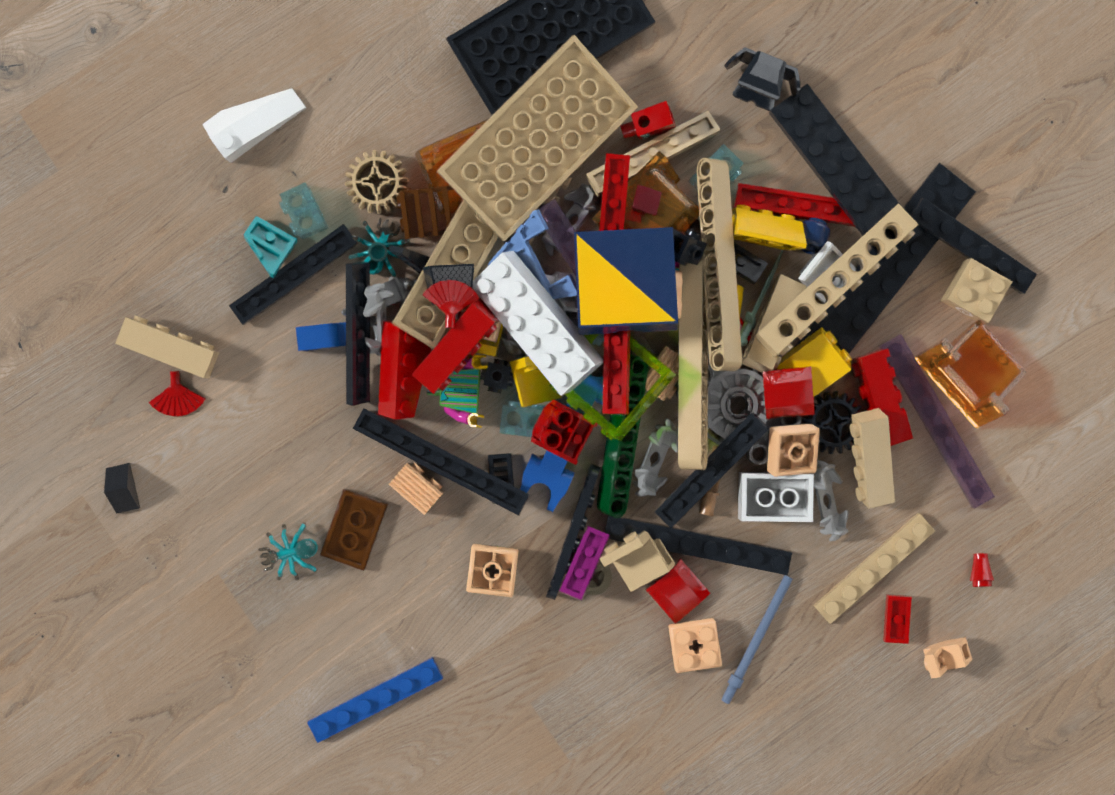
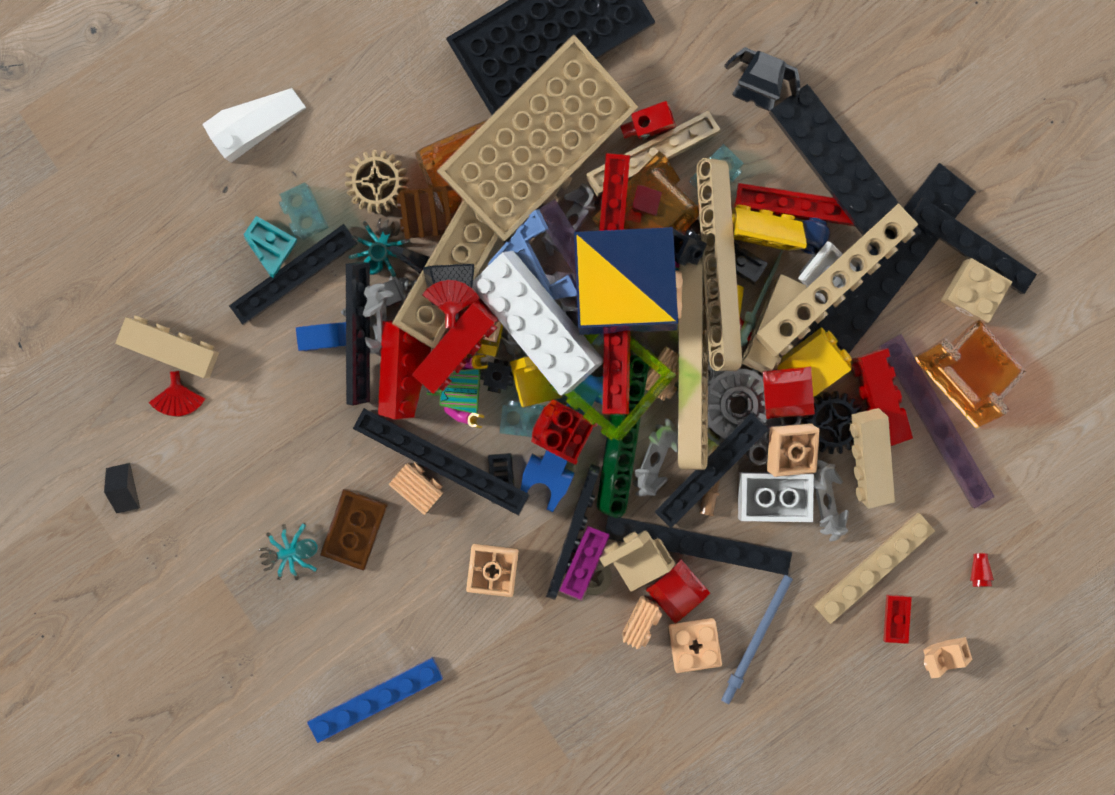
(638, 626): none -> light nougat brick

